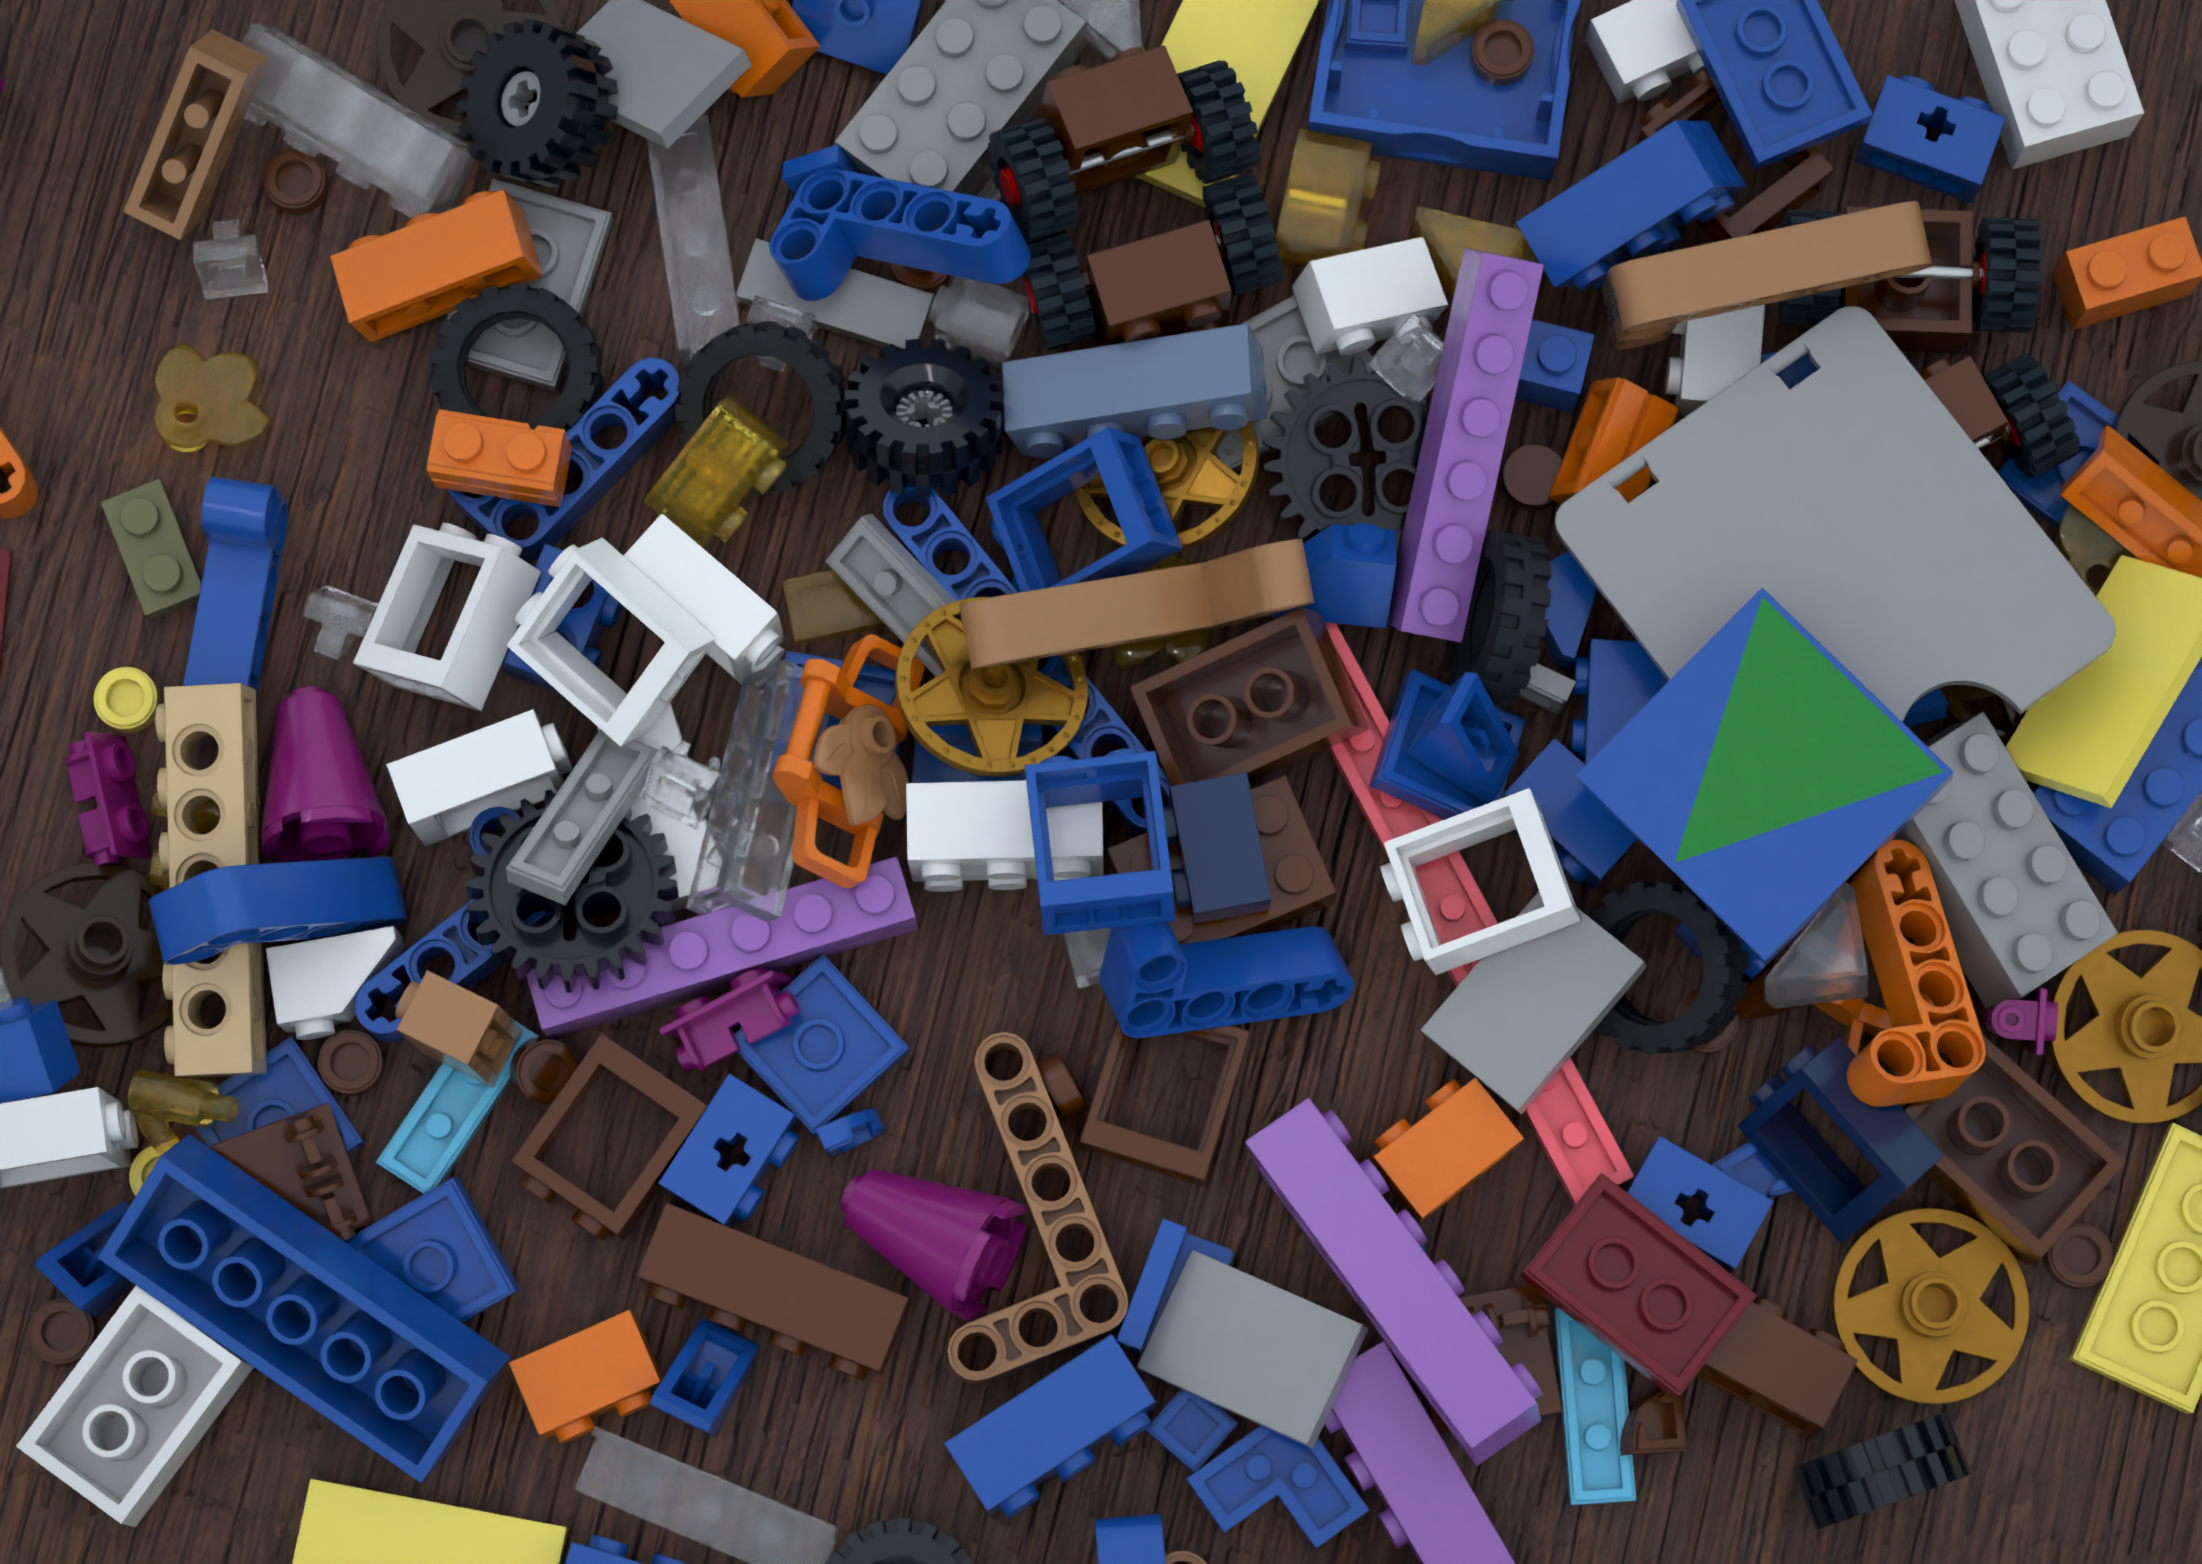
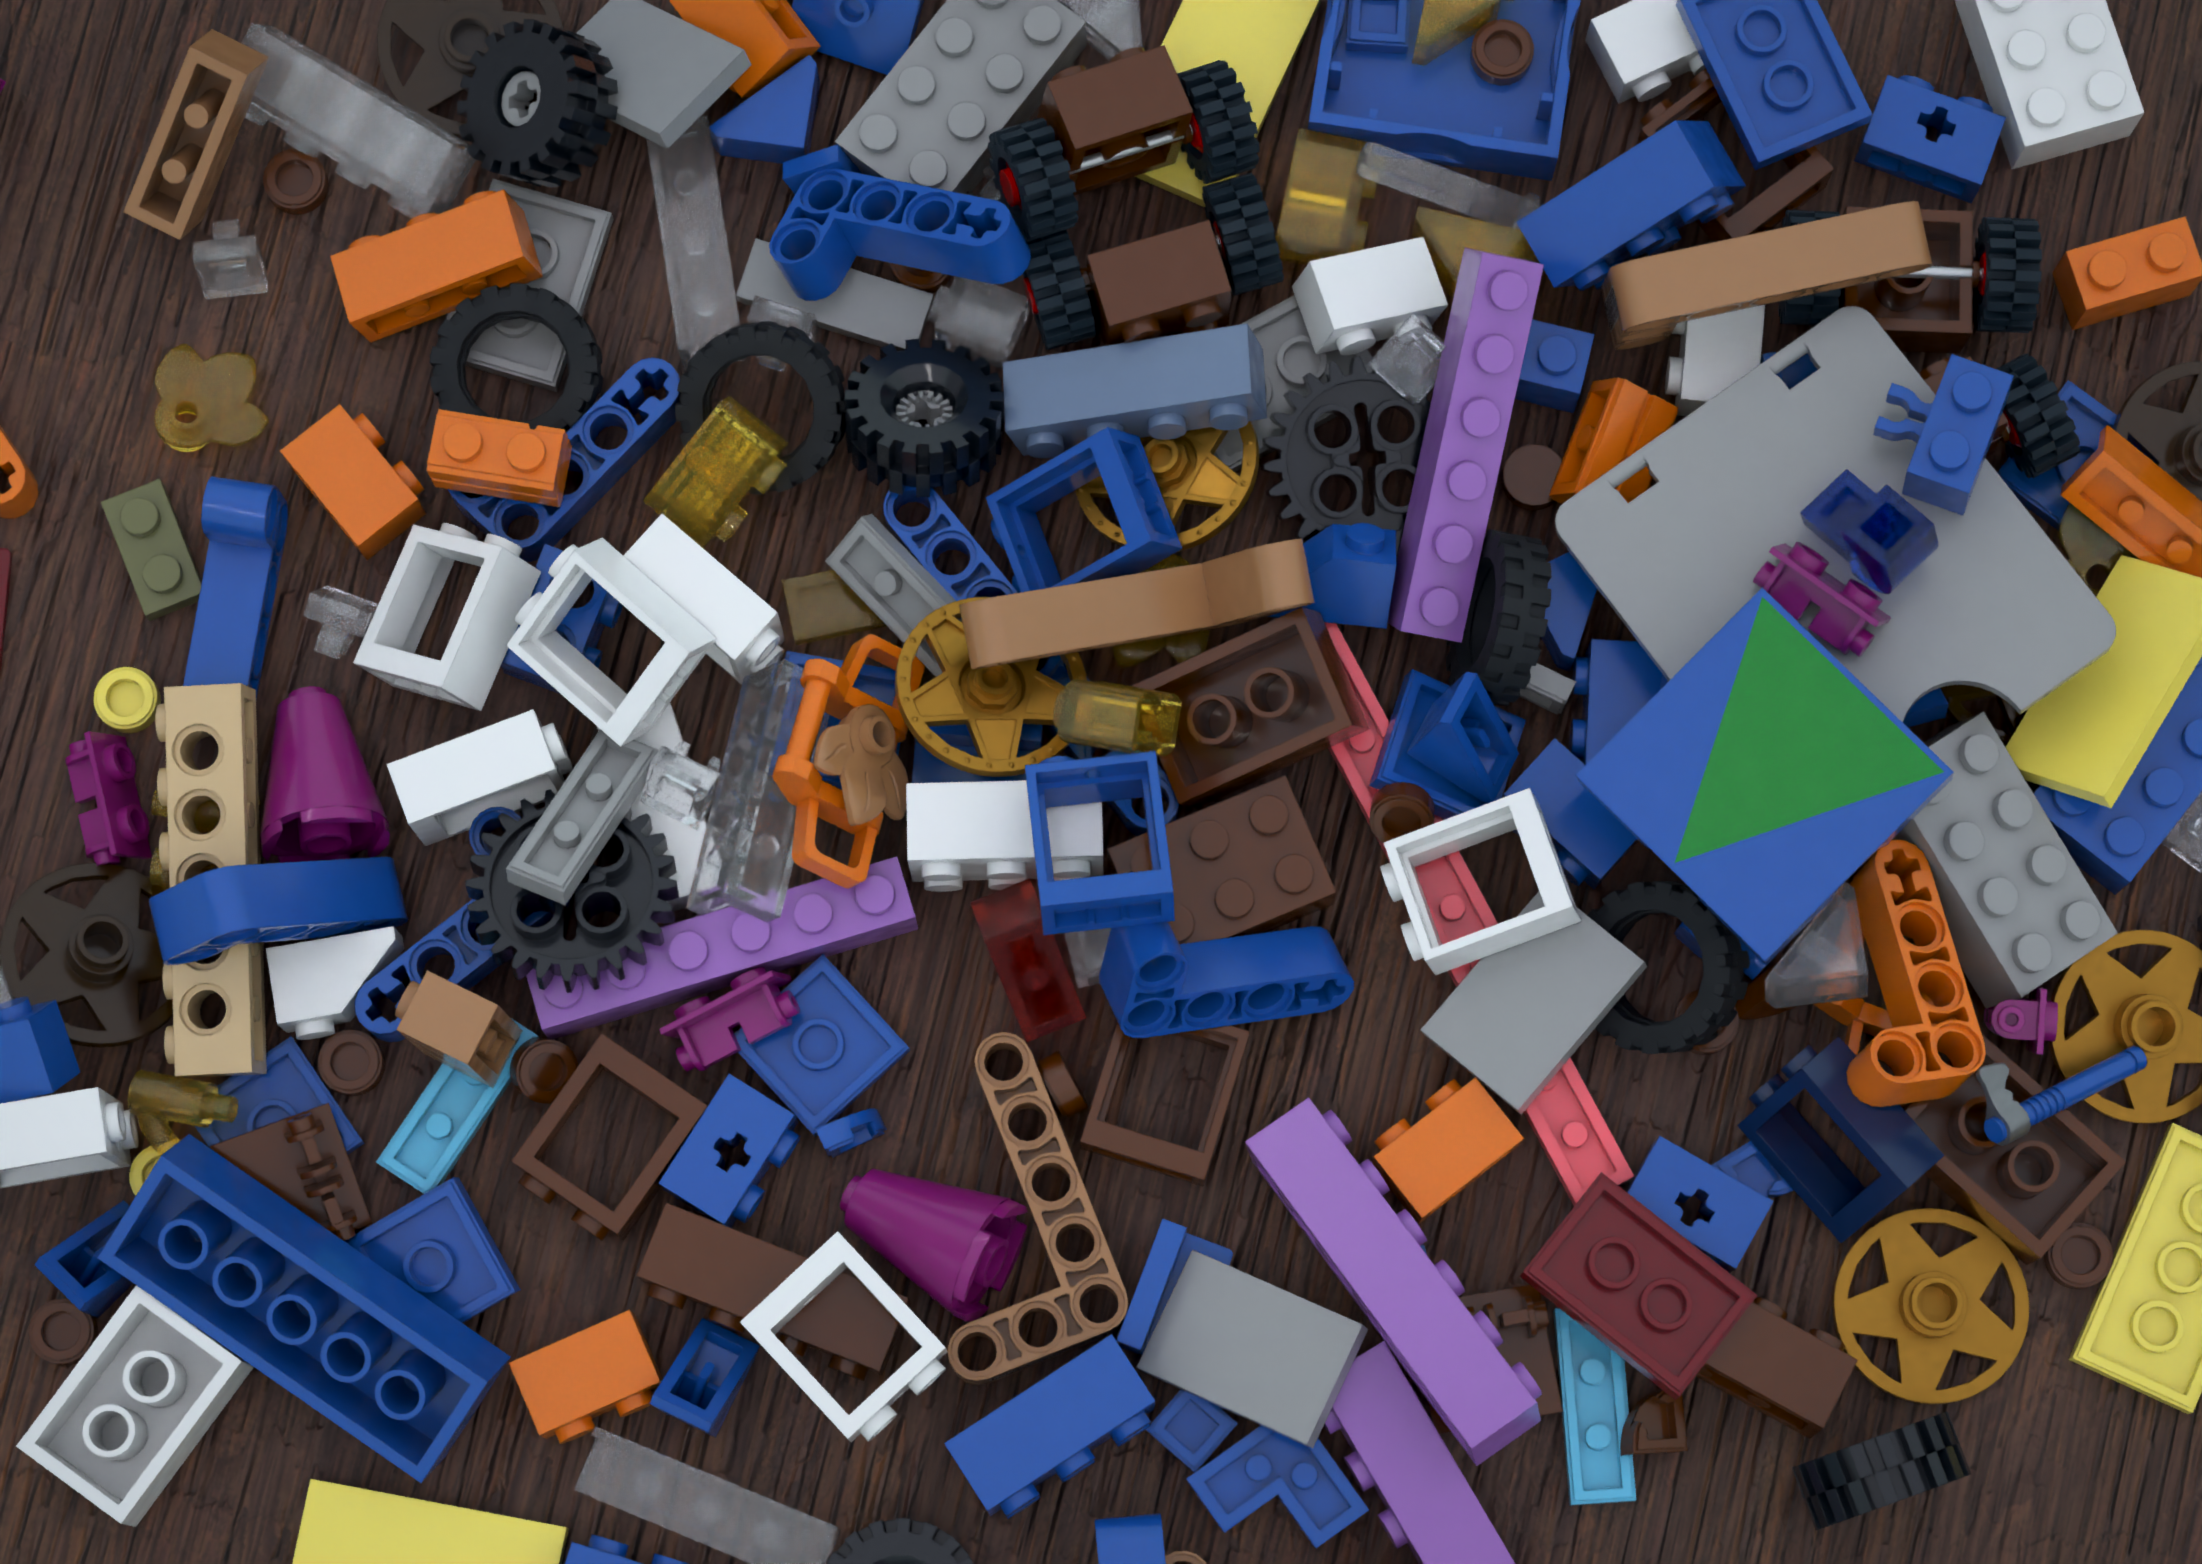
(354, 481): none -> orange brick
(774, 121): none -> blue slope
(802, 1288): none -> white window
(1027, 960): none -> clear red brick
(1117, 717): none -> clear yellow brick
(1217, 847): dark blue brick -> none
(1400, 810): none -> reddish brown tile
(1443, 186): none -> clear axle
(1844, 608): none -> magenta hinge
(1872, 531): none -> clear blue brick
(1953, 431): none -> blue brick
(2011, 1120): none -> blue piece

